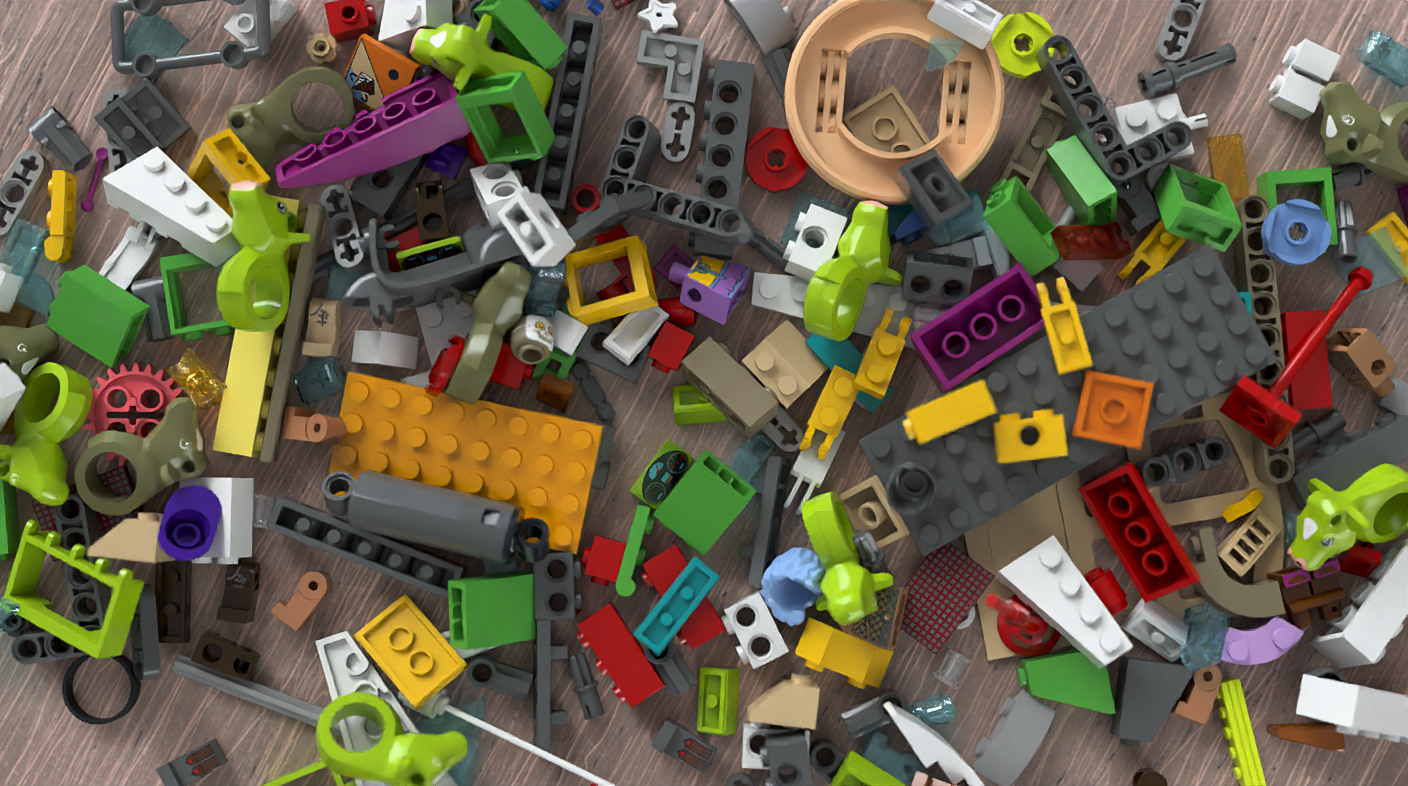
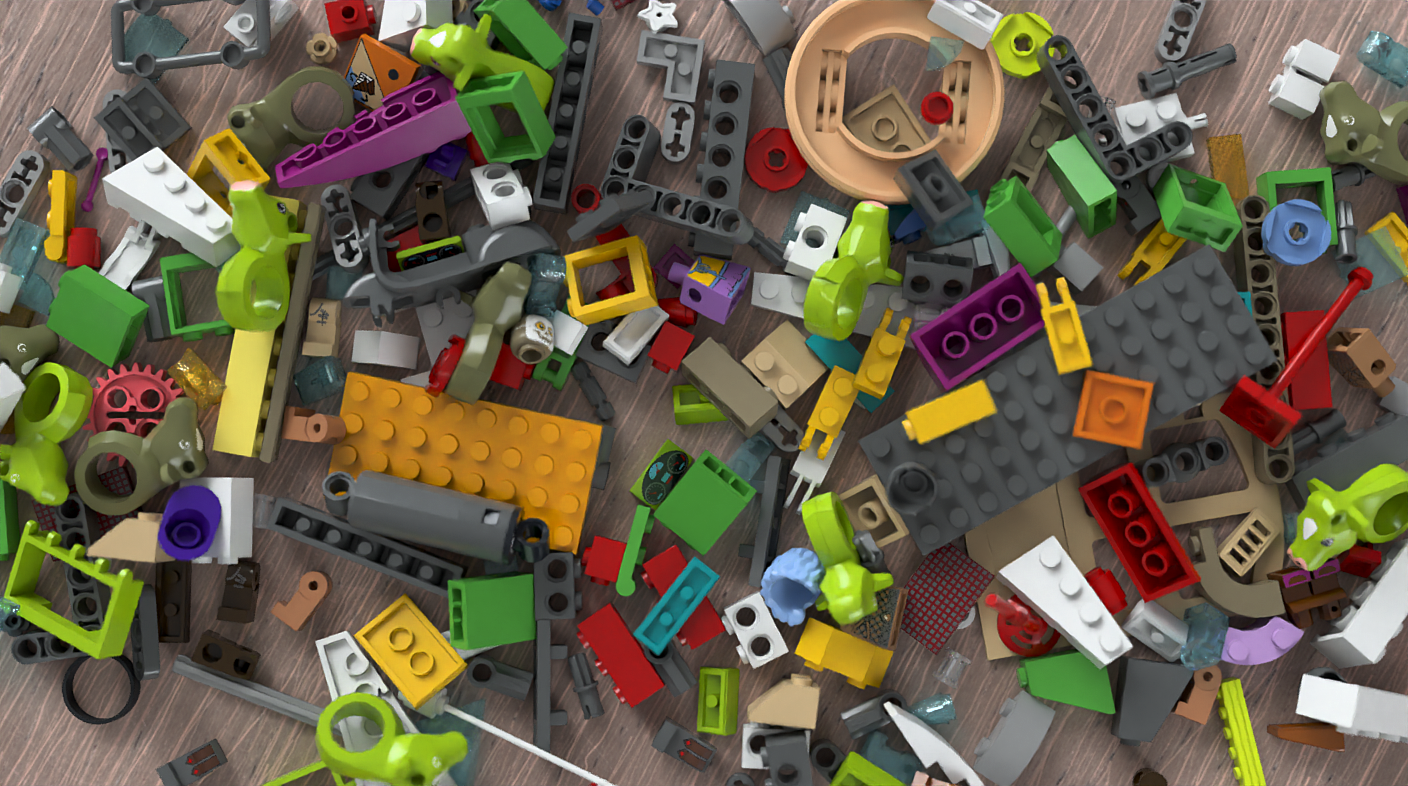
(83, 248): none -> red brick
(536, 229): white brick -> none
(555, 392): dark orange tile -> none
(937, 108): none -> red plate
(1050, 440): yellow brick -> none
(1090, 242): clear red plate -> none
(1242, 507): yellow tile -> none

